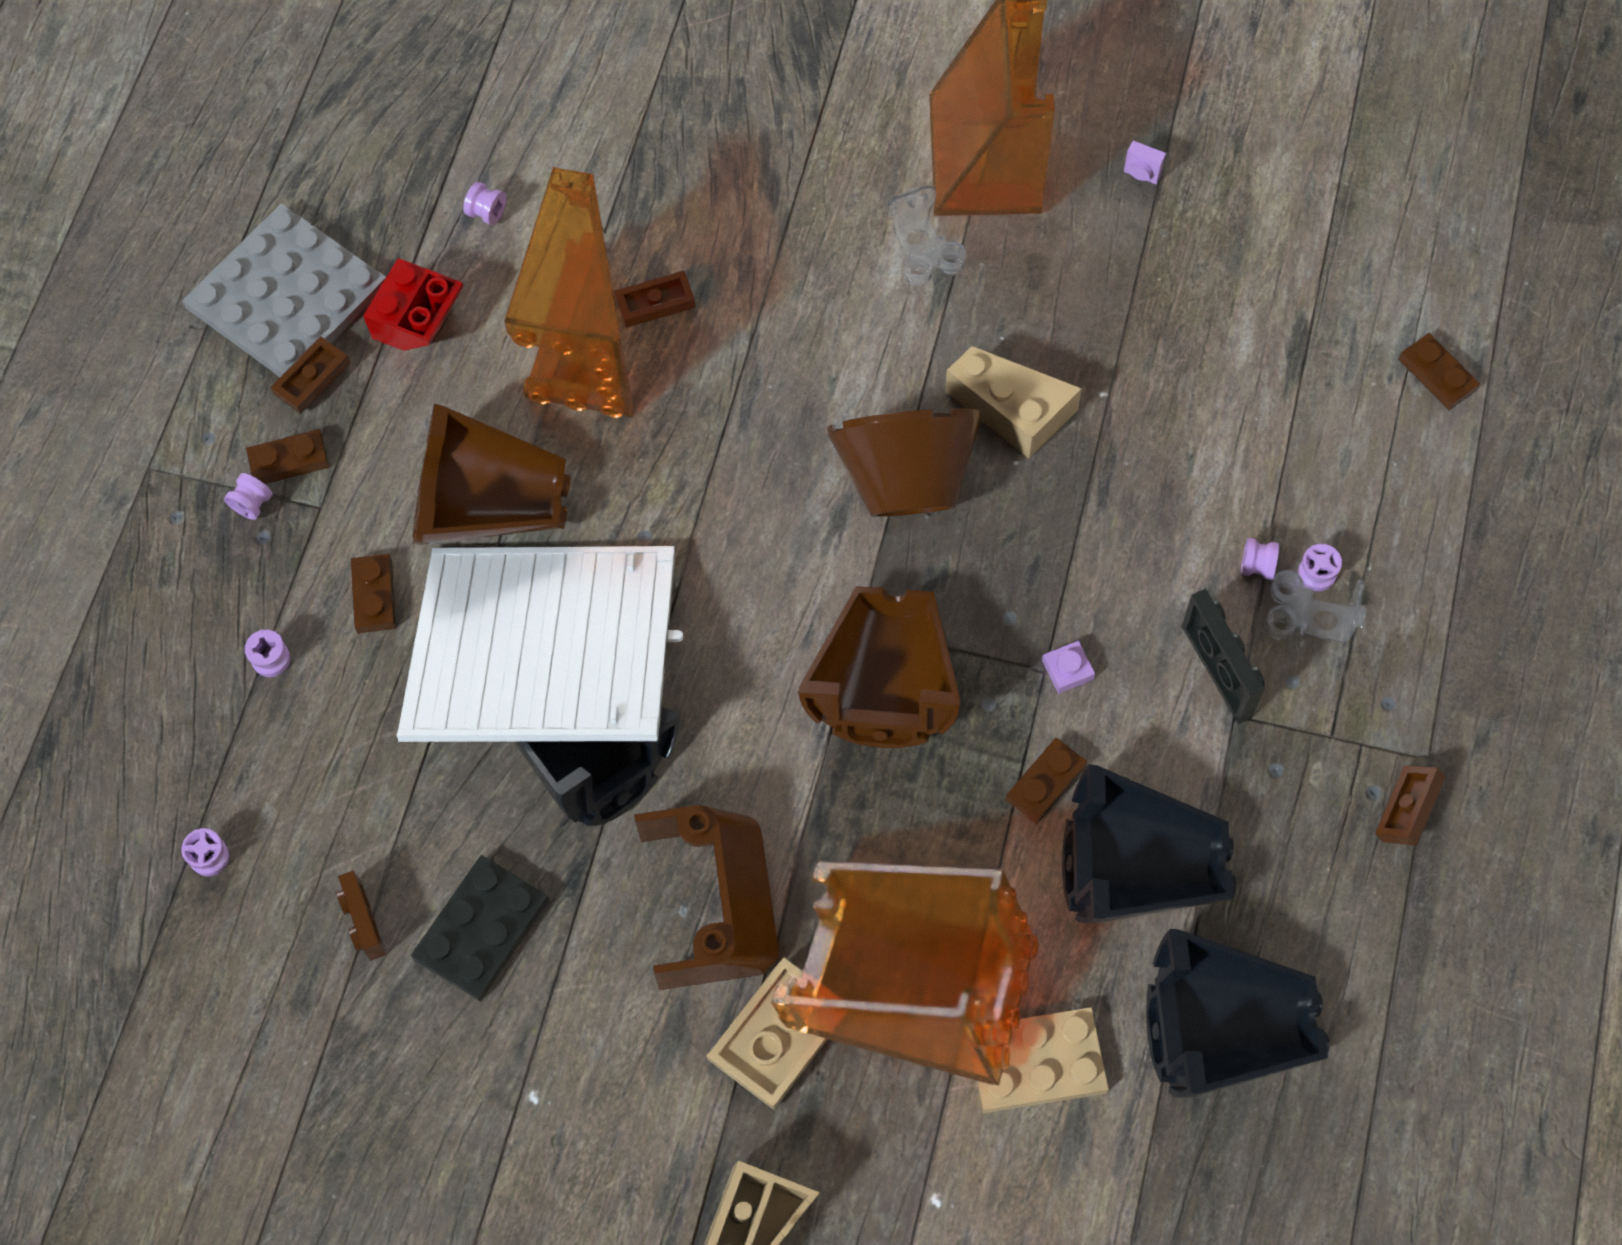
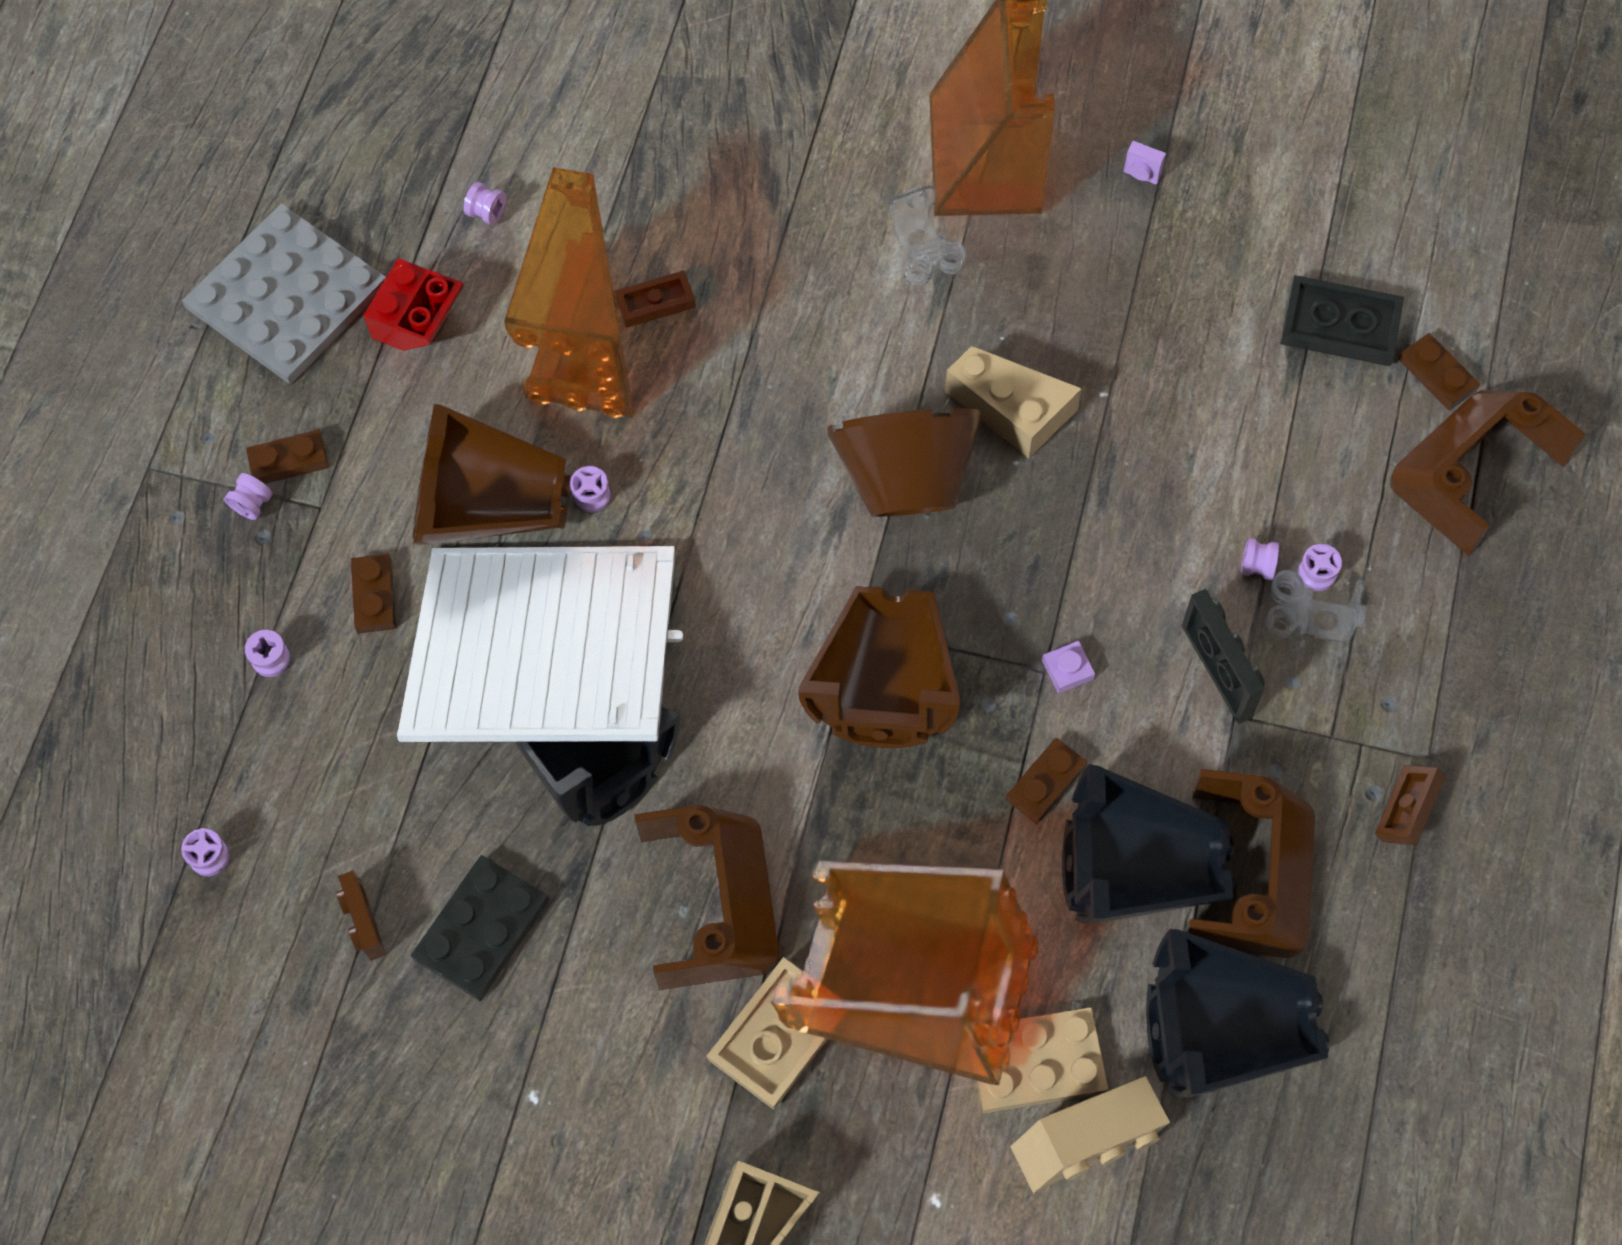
(310, 374): reddish brown plate -> none
(588, 480): none -> lavender wheel
(1090, 1133): none -> tan wedge
(1281, 920): none -> reddish brown windscreen
(1342, 320): none -> pearl dark grey plate
(1436, 482): none -> reddish brown windscreen

